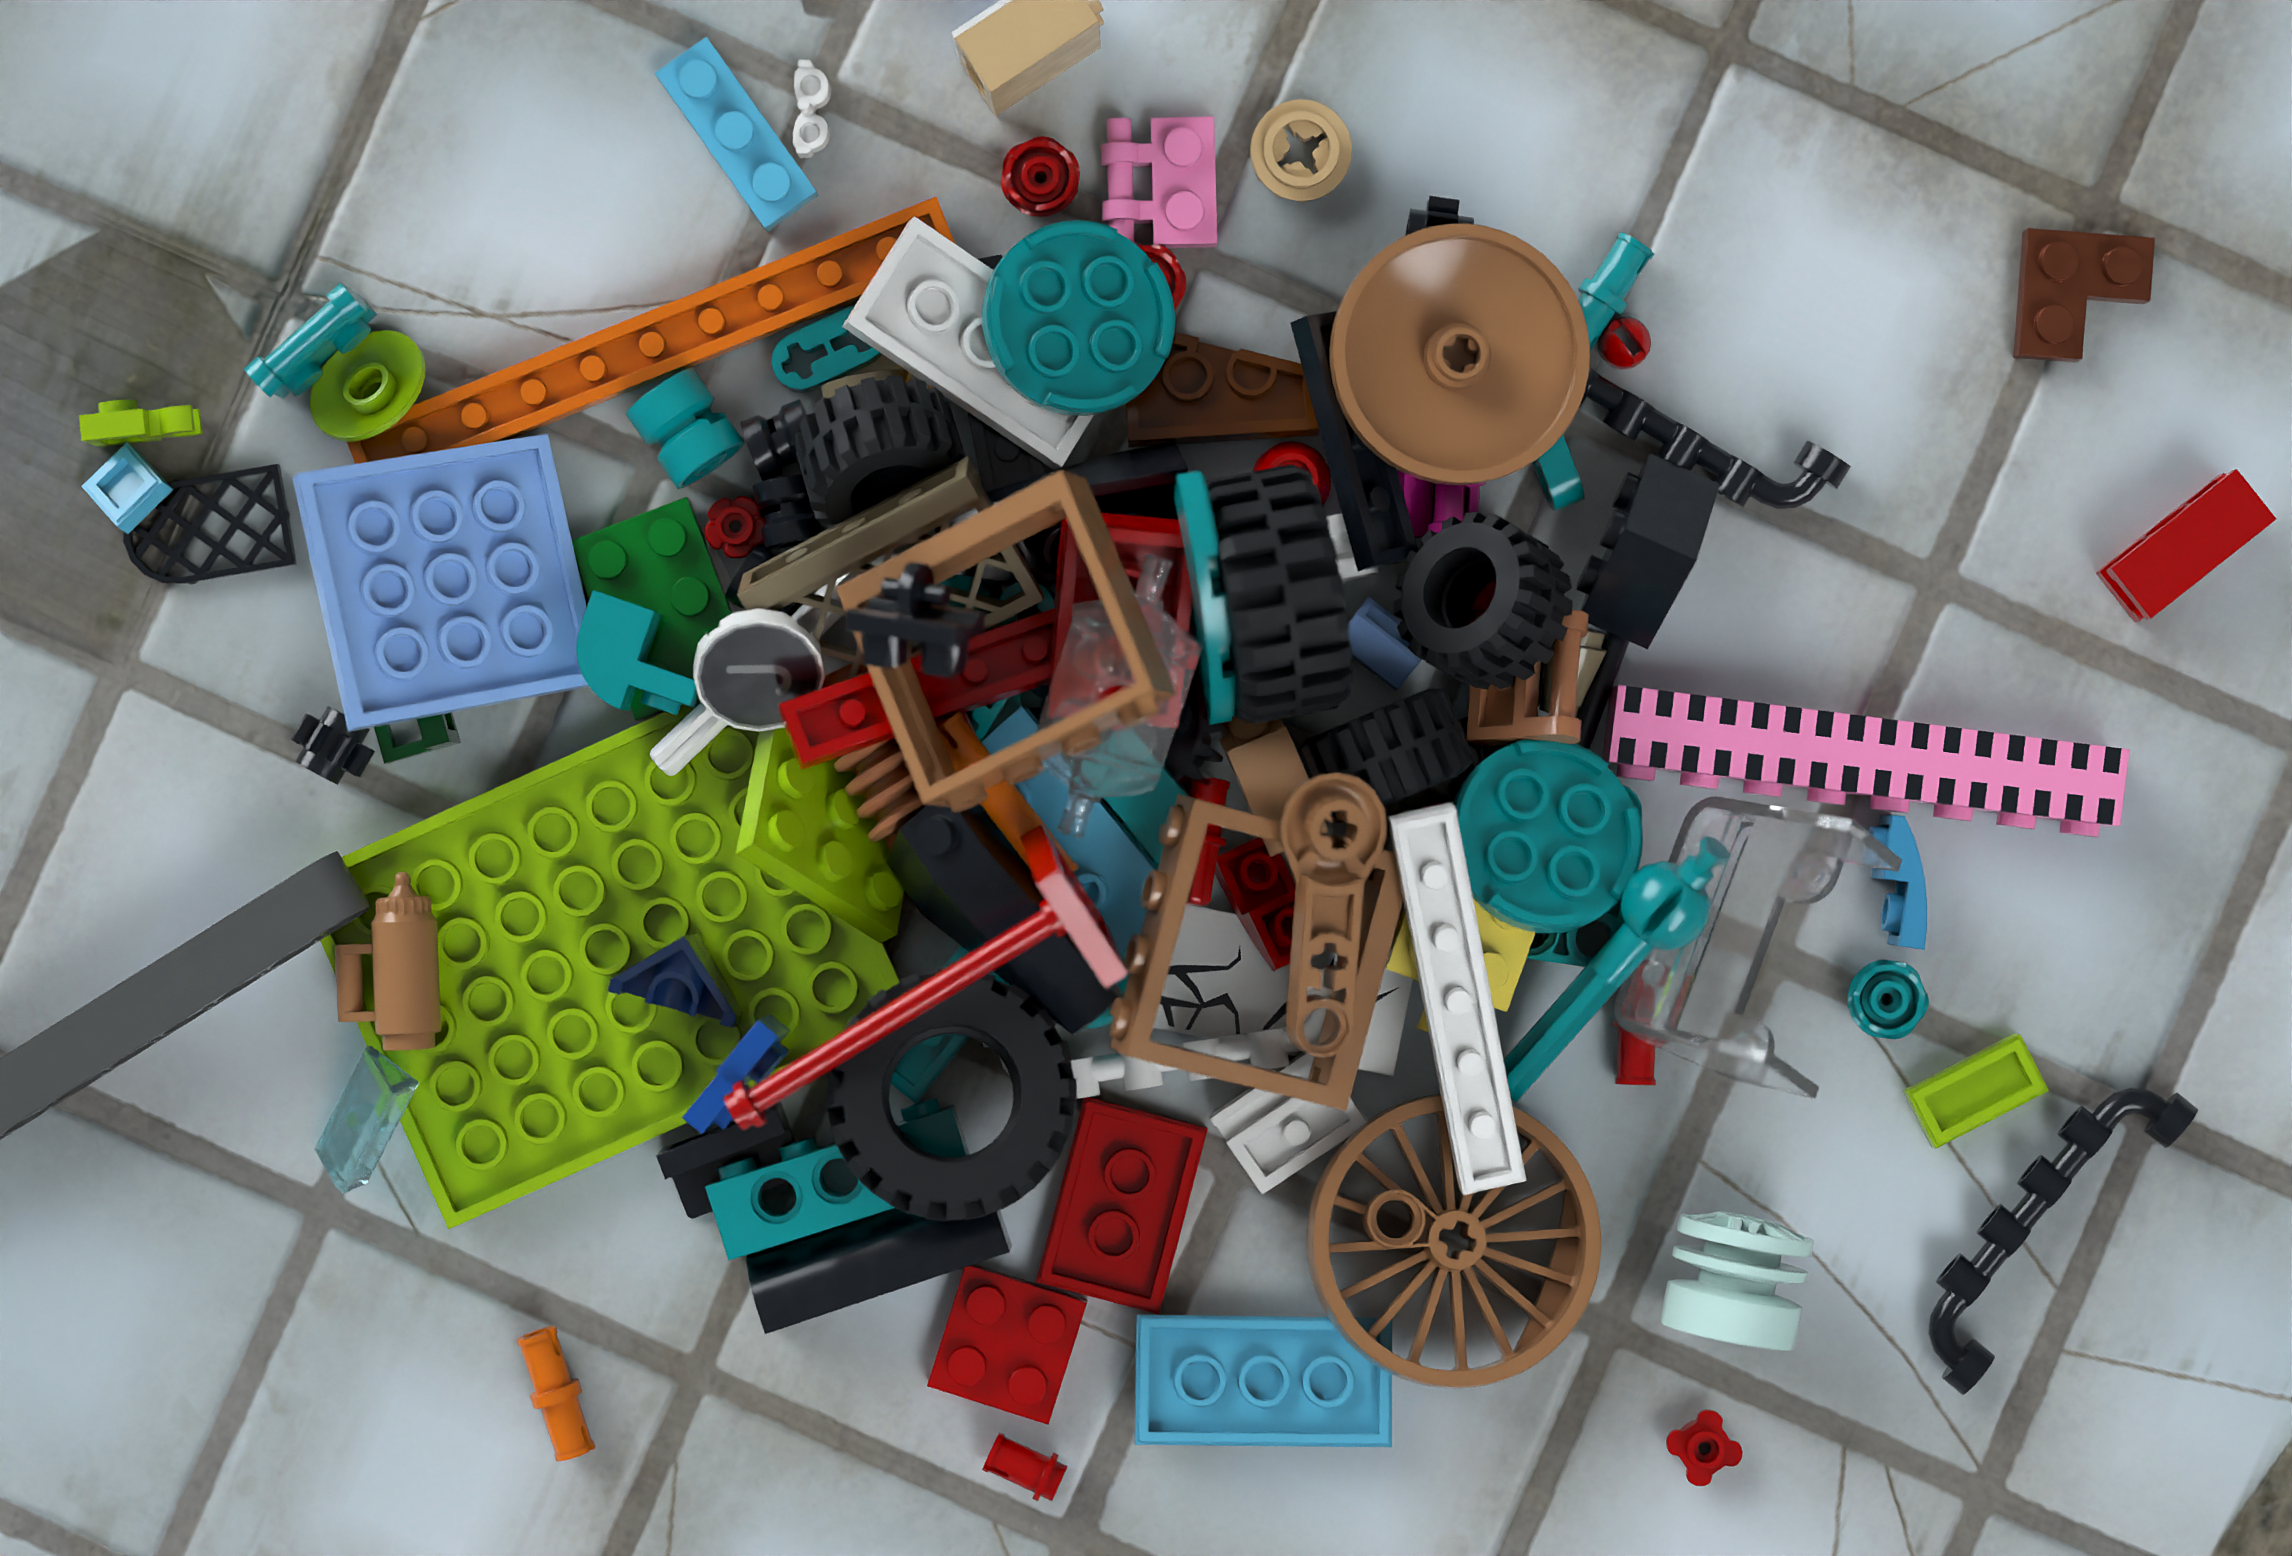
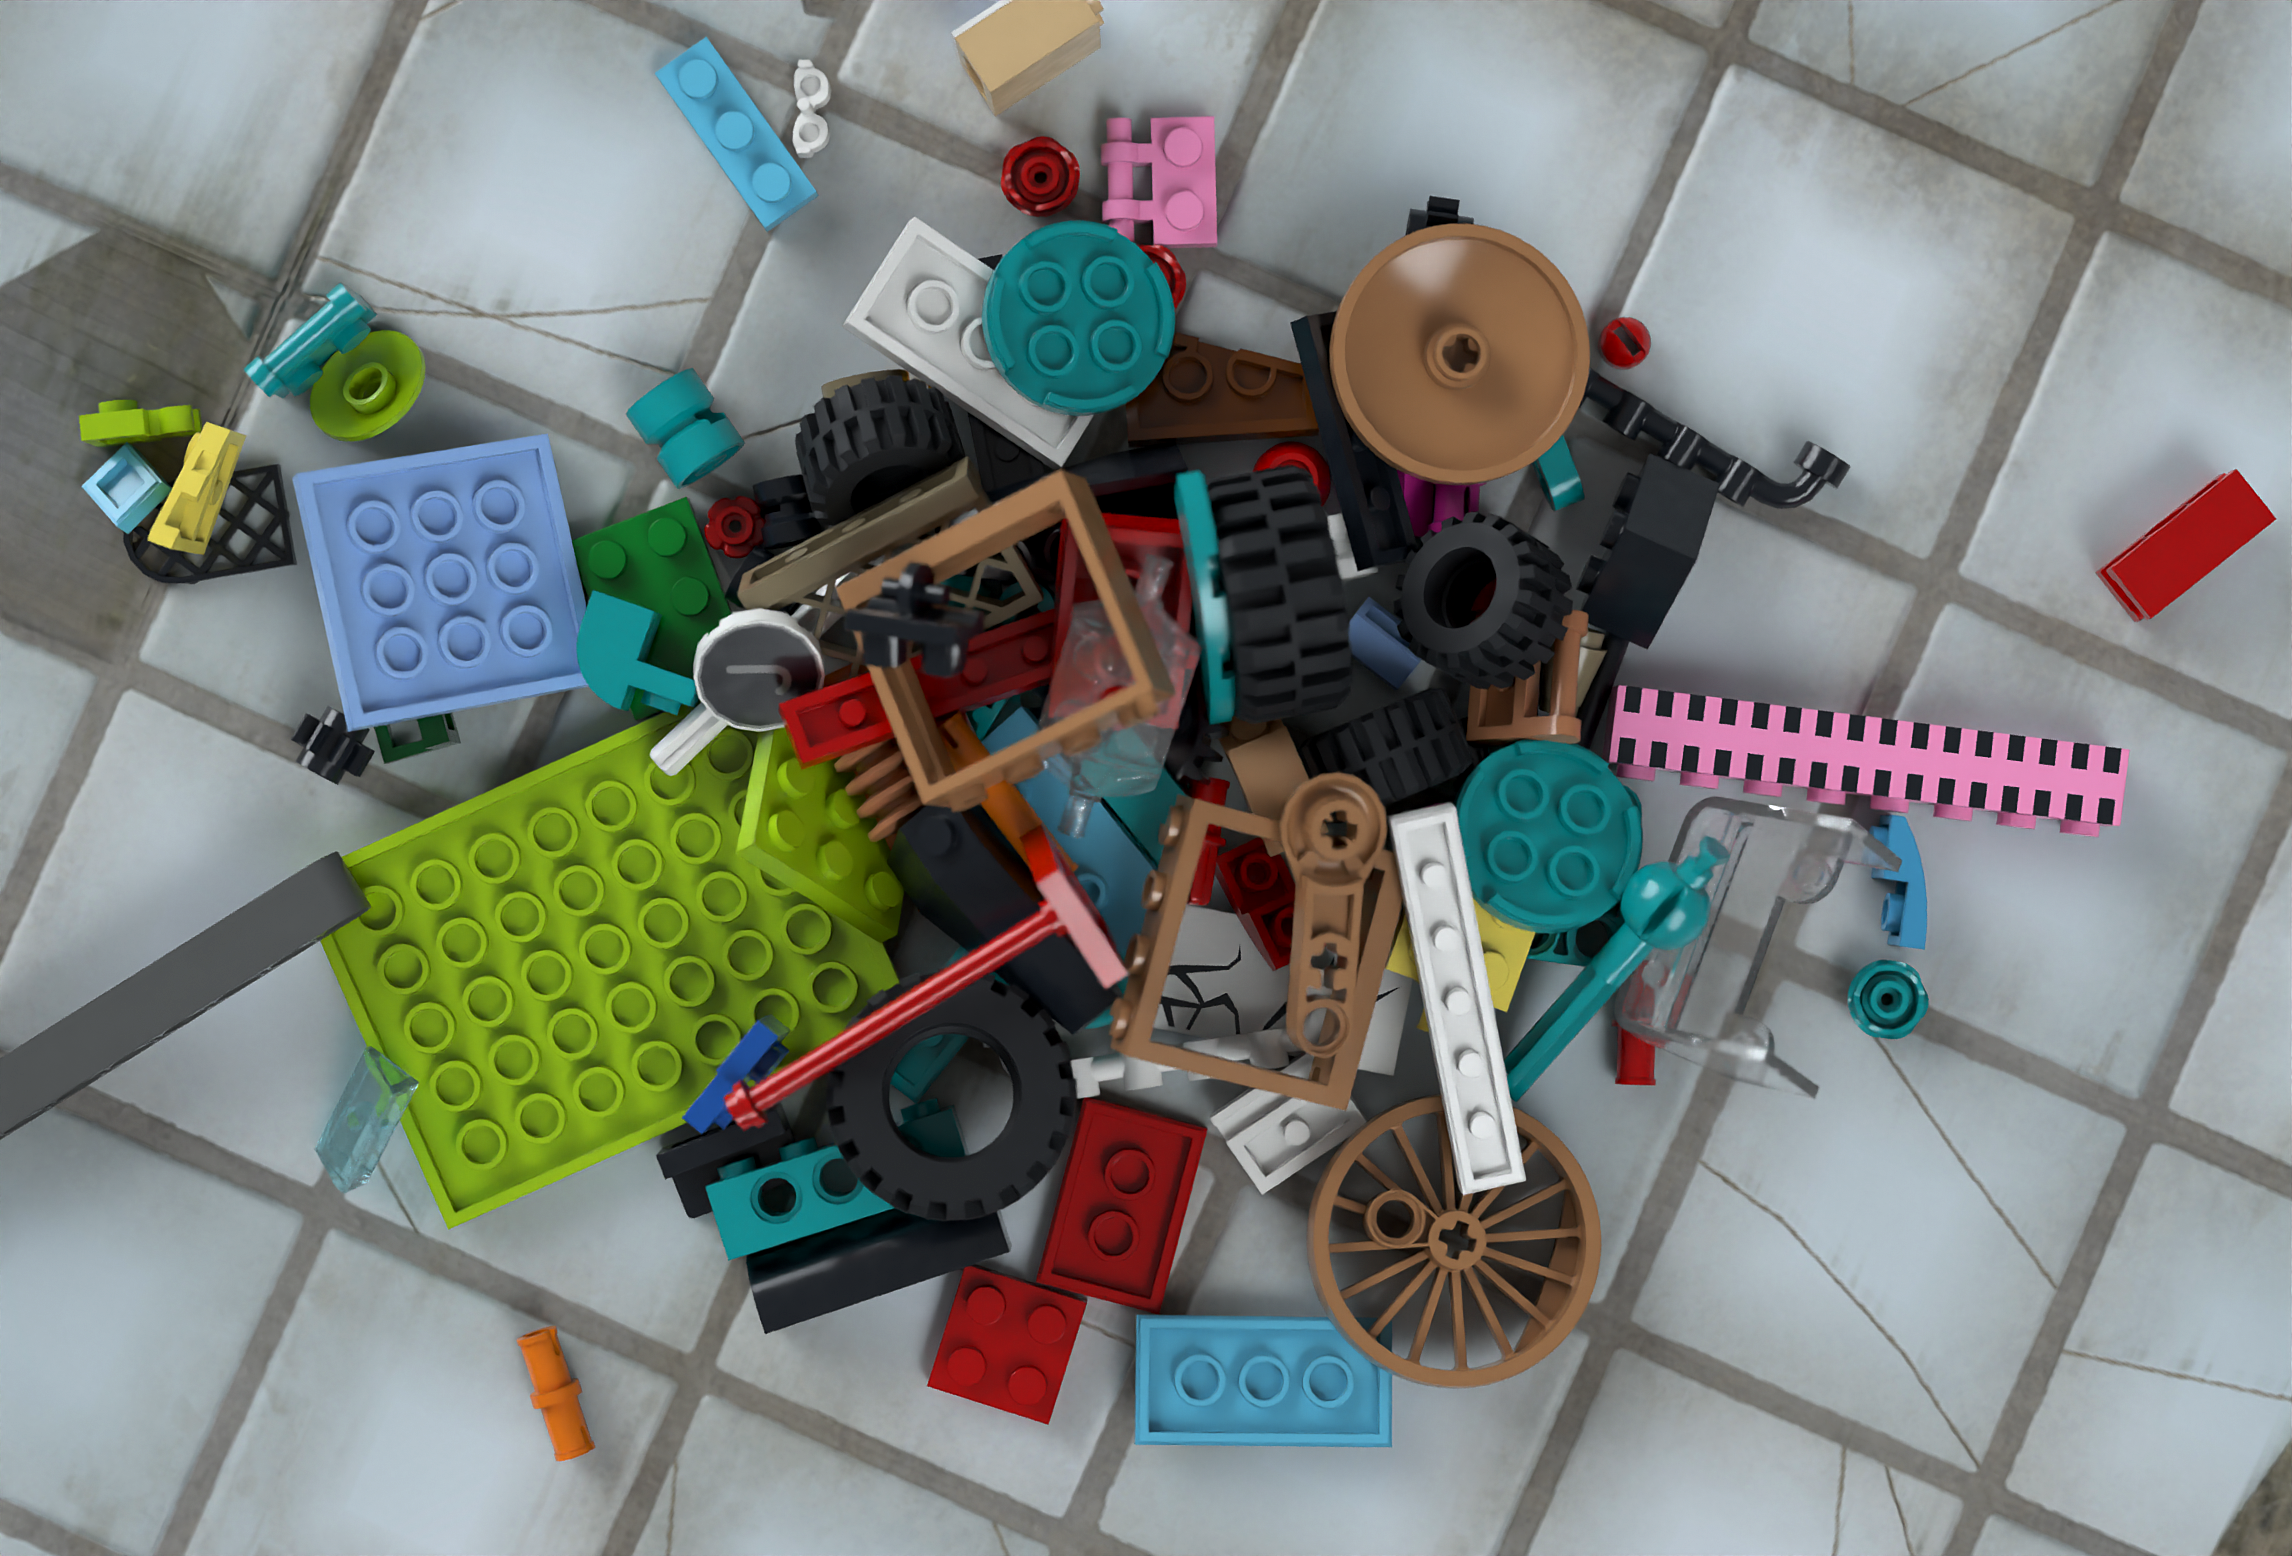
(199, 490): none -> light yellow wing
(403, 971): medium nougat piece -> none
(650, 344): orange plate -> none
(682, 979): dark blue slope -> none
(773, 439): black wheel -> none
(828, 368): teal beam -> none
(1025, 1467): red pin -> none
(1307, 122): tan gear -> none
(1611, 283): teal pin -> none
(1708, 1429): red plate -> none
(1737, 1281): light aqua wheel -> none
(1975, 1090): lime tile -> none
(2044, 1186): black bar -> none
(2064, 272): copper plate -> none

